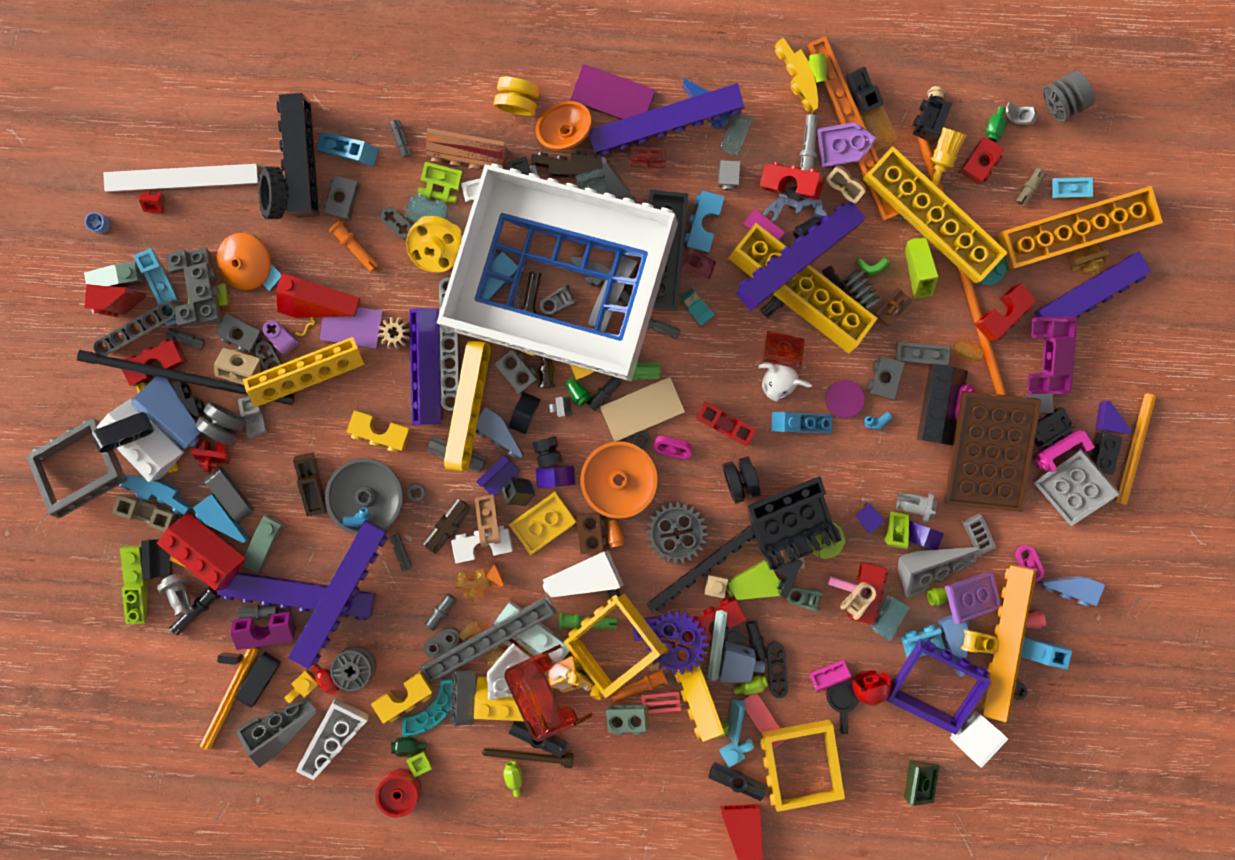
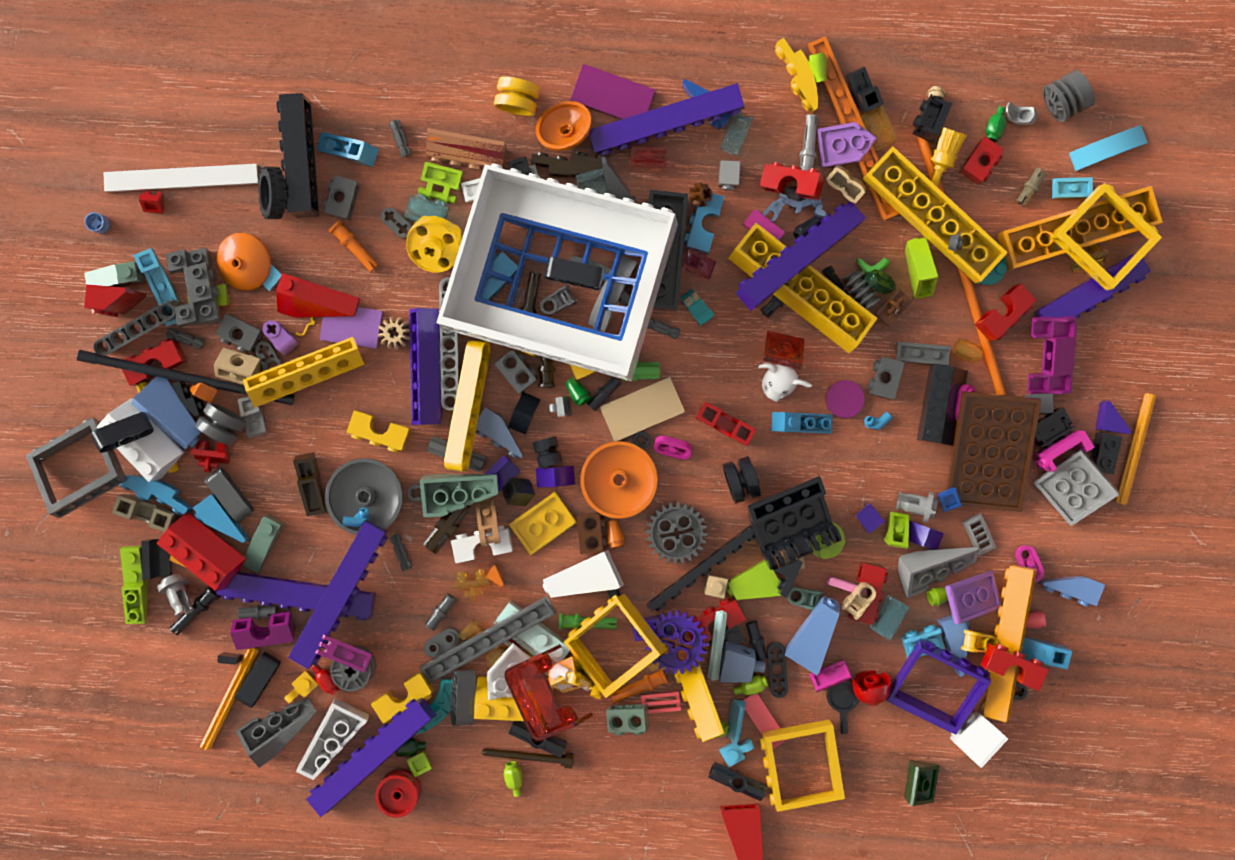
(203, 391): none -> orange slope
(344, 654): none -> magenta hinge
(372, 756): none -> dark purple brick
(451, 492): none -> sand green wedge
(574, 273): none -> black beam
(700, 194): none -> reddish brown gear
(813, 637): none -> medium blue slope
(880, 281): none -> clear green beam
(949, 499): none -> blue tile
(955, 243): none -> dark grey plate
(1030, 672): none -> red arch
(1085, 260): none -> yellow window
(1108, 147): none -> medium azure slope

